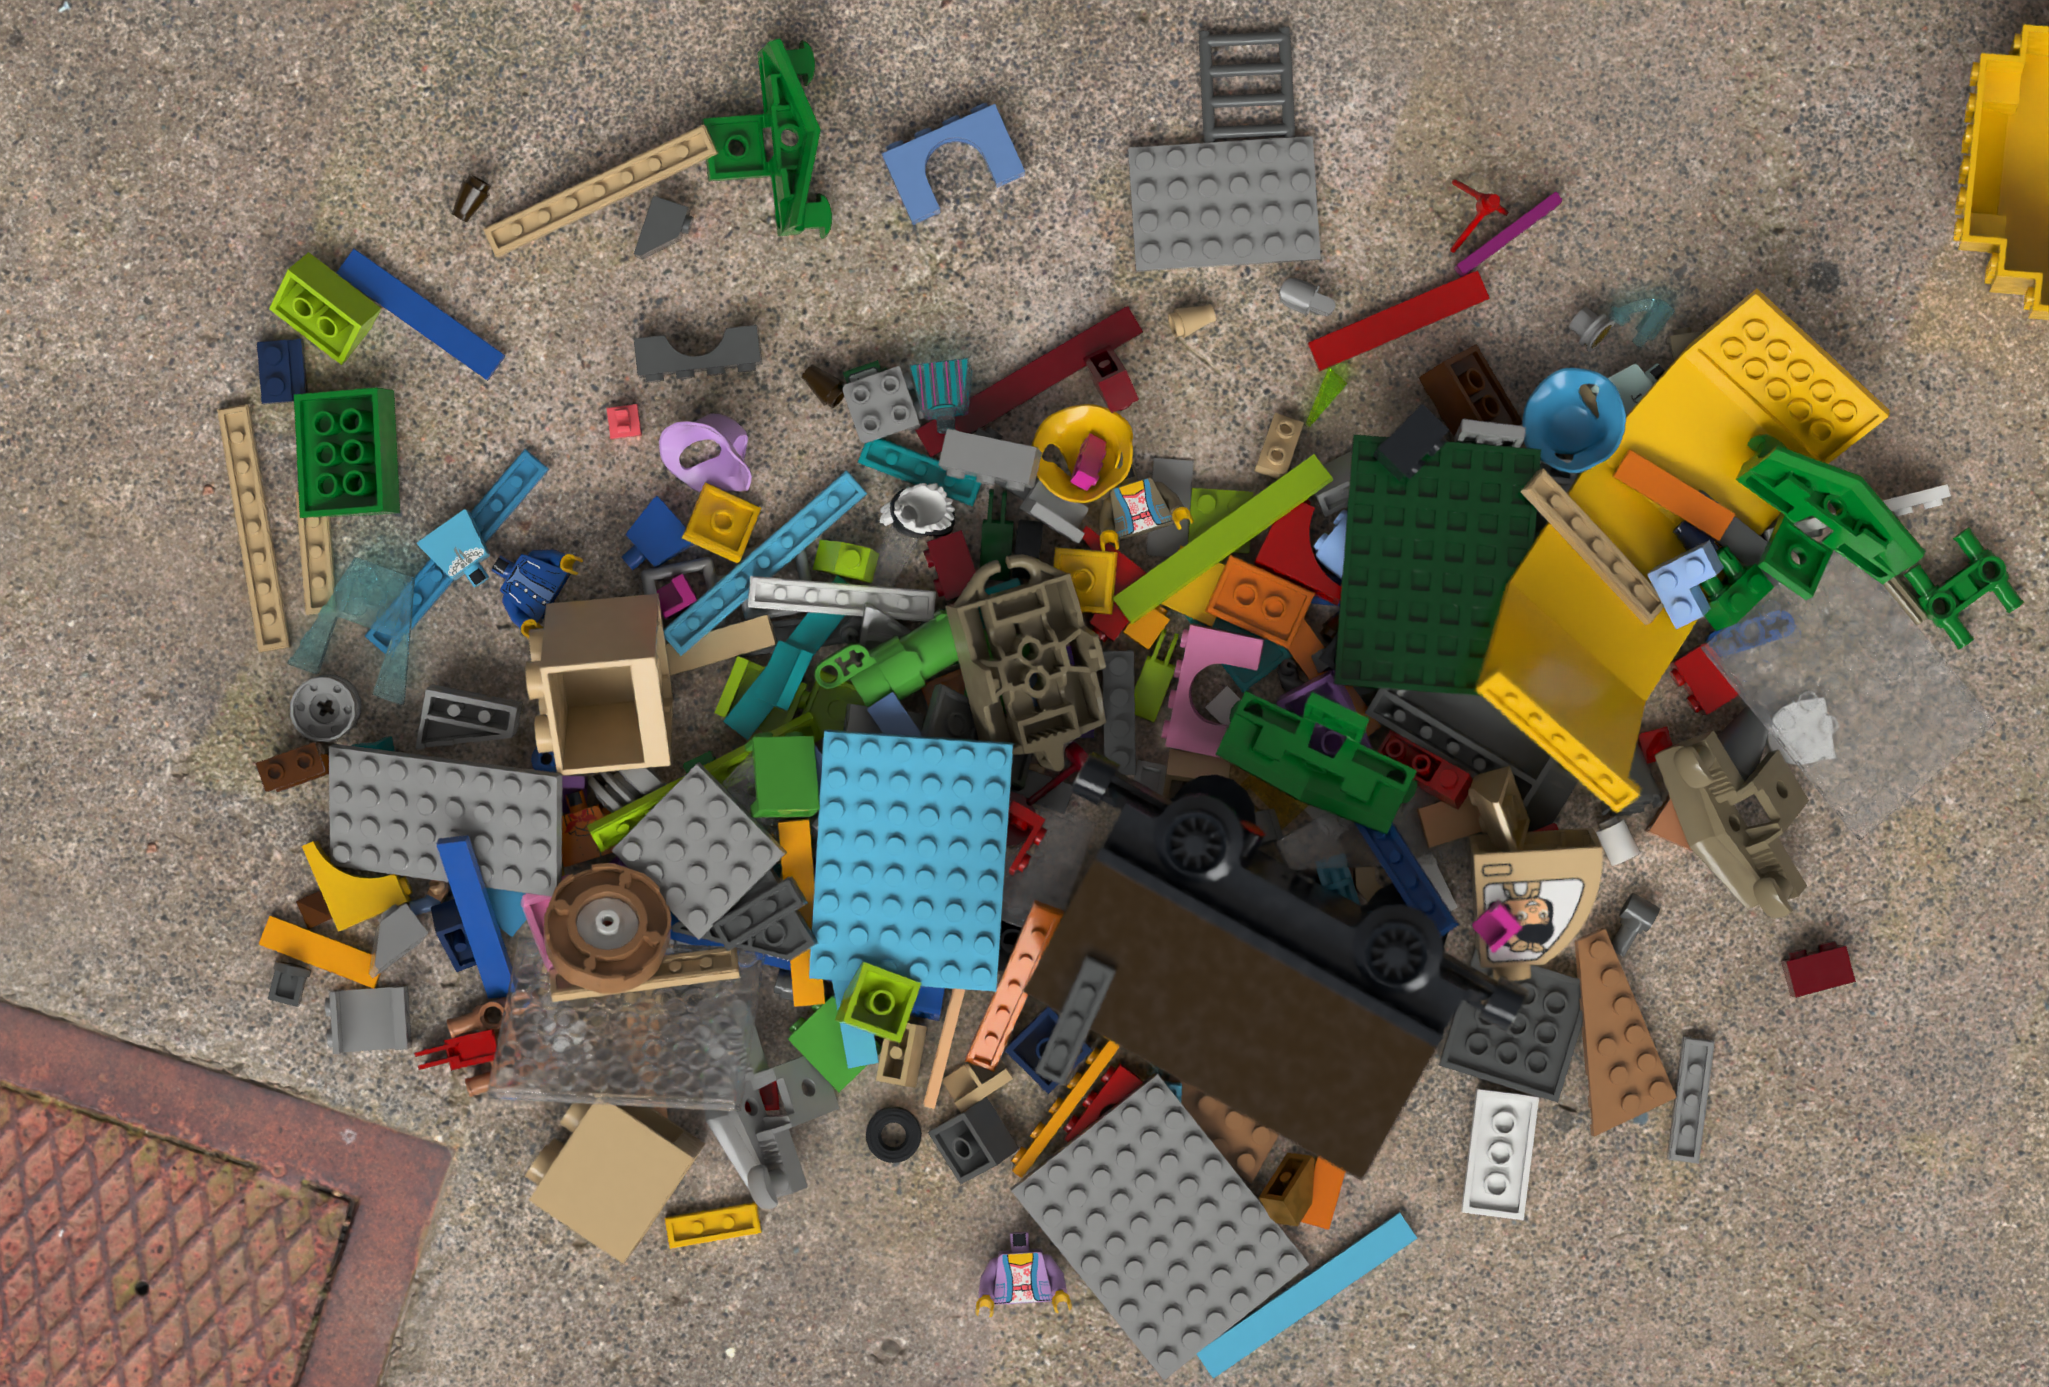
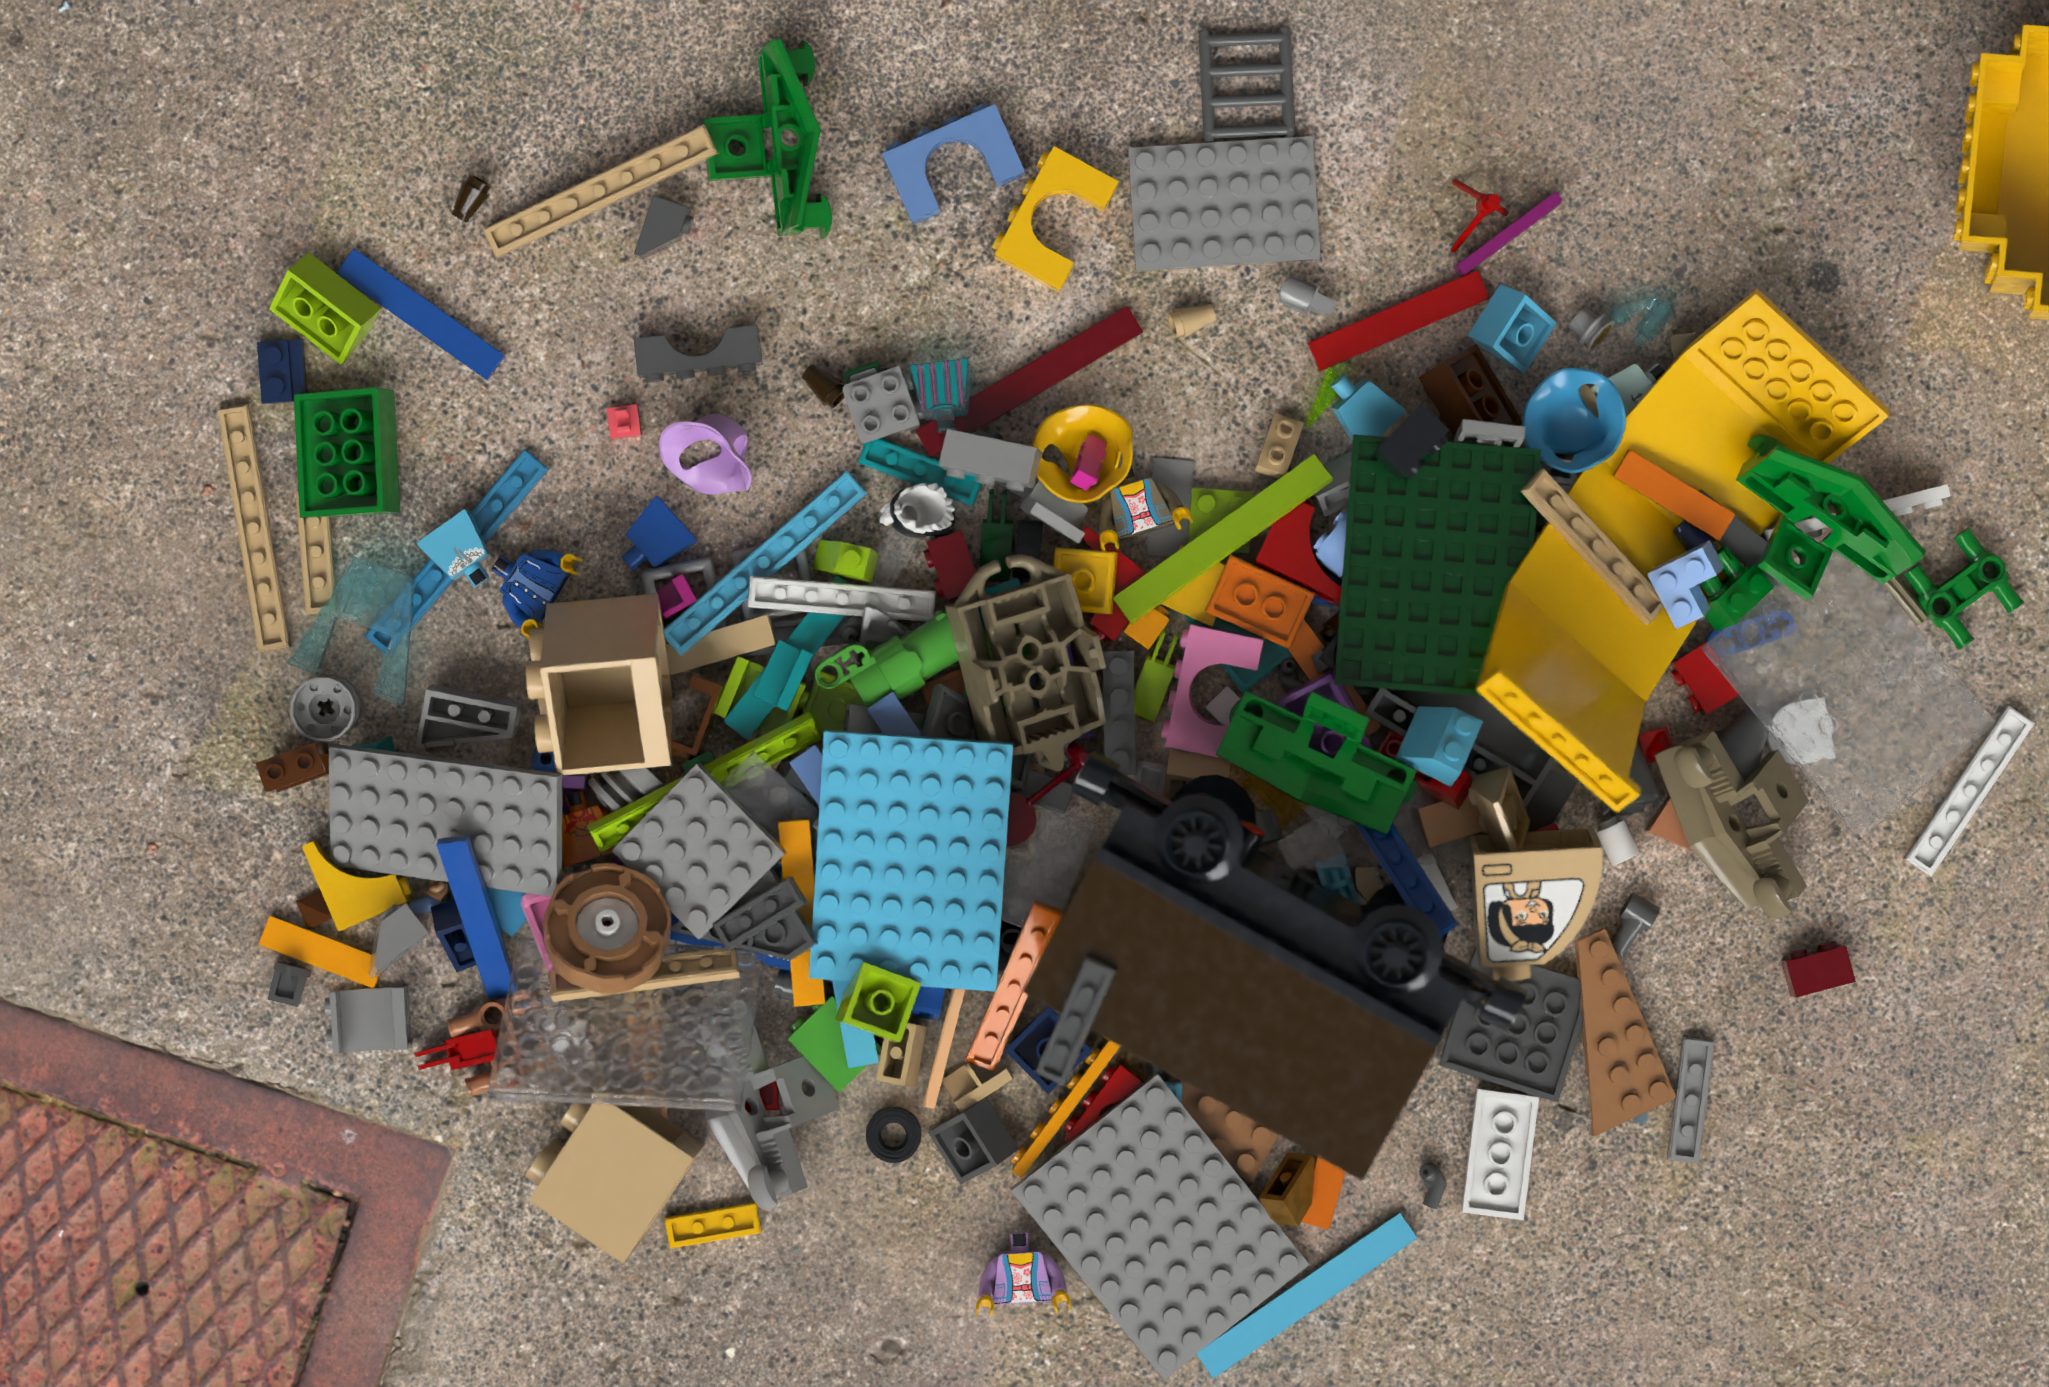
(715, 690): none -> reddish brown panel
(721, 523): yellow tile -> none
(784, 775): bright green panel -> none
(1022, 819): red bracket -> none
(1058, 175): none -> yellow arch
(1111, 379): dark red brick -> none
(1364, 407): none -> medium azure torso
(1435, 1183): none -> dark grey arm
(1439, 742): none -> medium azure slope
(1496, 925): dark pink panel -> none
(1512, 328): none -> medium azure slope
(1969, 791): none -> white tile

